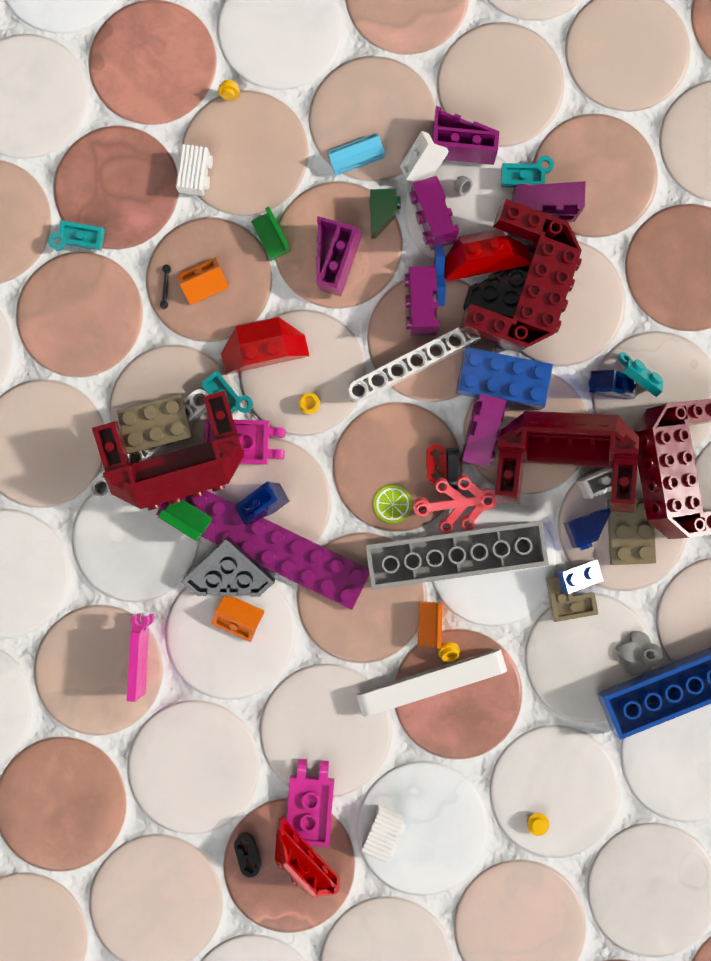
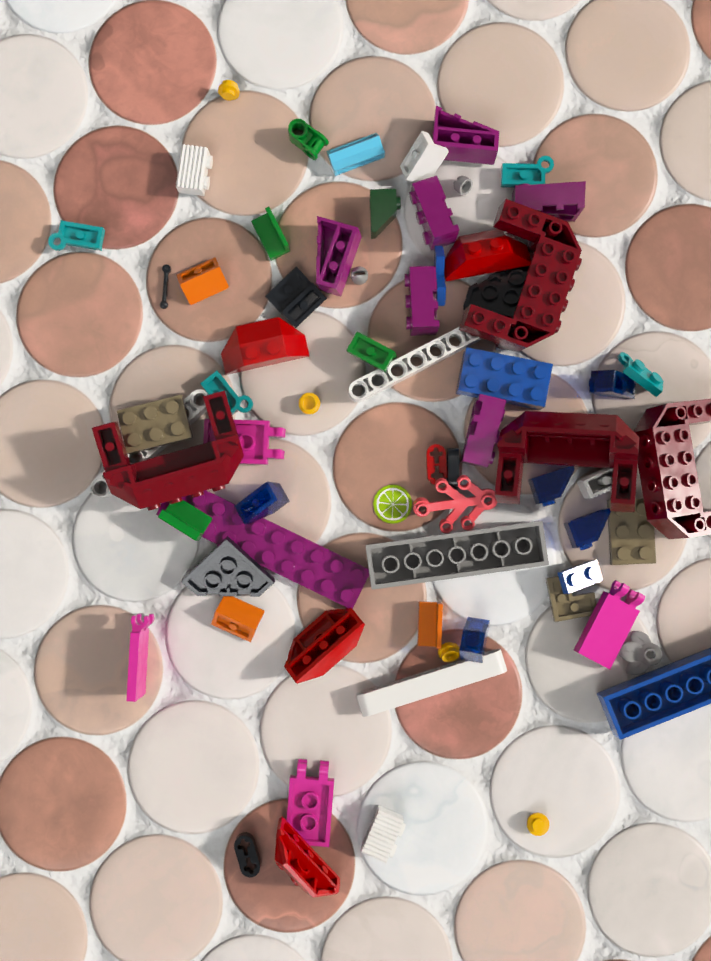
(295, 297): none -> black slope
(309, 141): none -> green piece
(323, 644): none -> red wedge
(359, 279): none -> light grey hinge
(371, 352): none -> green panel
(474, 639): none -> clear blue slope
(550, 485): none -> clear blue slope
(609, 624): none -> dark pink tile

